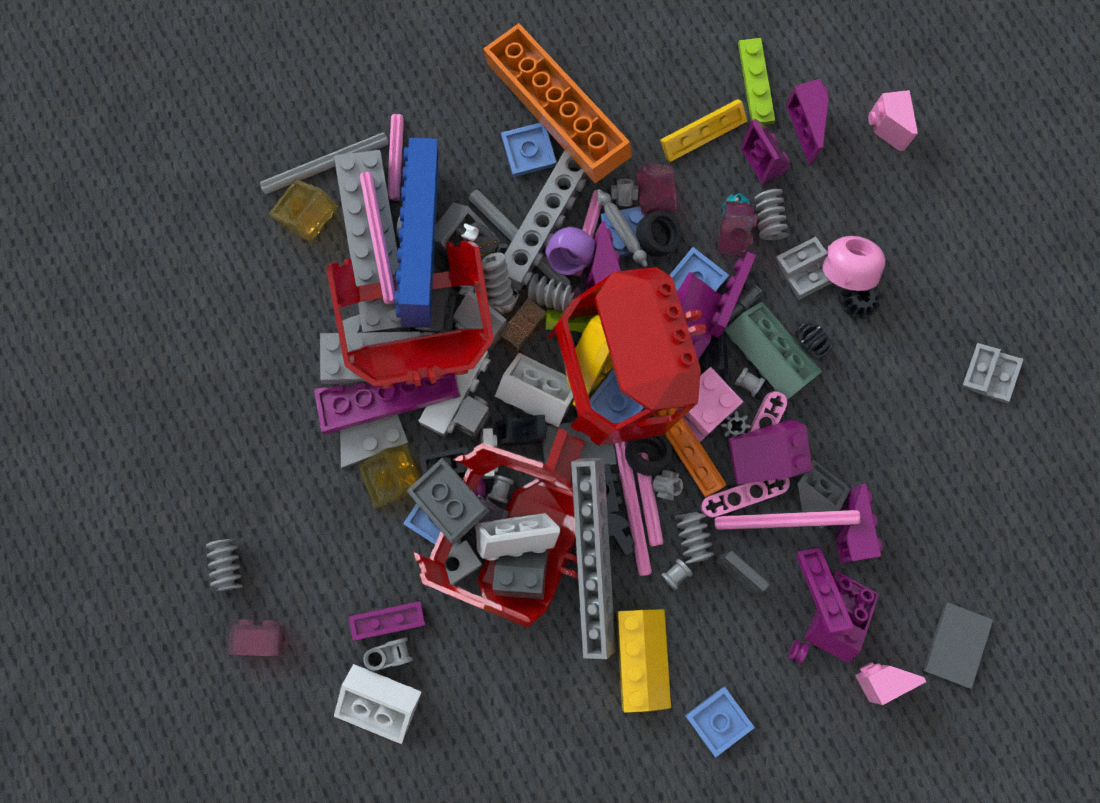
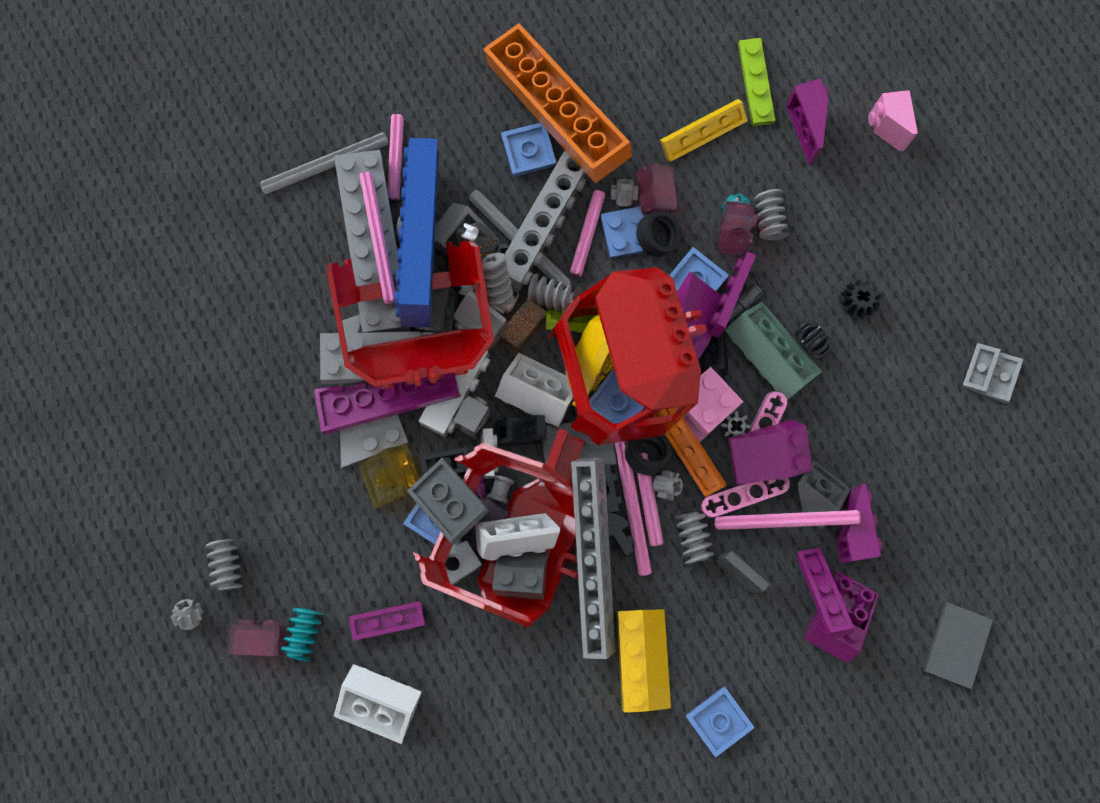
(187, 614): none -> light grey gear
(301, 633): none -> teal piece
(303, 209): clear yellow slope -> none
(389, 654): light grey piece -> none
(570, 251): medium lavender piece -> none
(605, 258): magenta slope -> none
(622, 228): light grey wheel -> none
(676, 574): light grey bush -> none
(749, 382): light grey bush -> none
(764, 153): magenta slope -> none
(798, 651): magenta bush -> none
(804, 267): light grey slope -> none
(854, 263): bright pink piece -> none
(886, 682): bright pink slope -> none

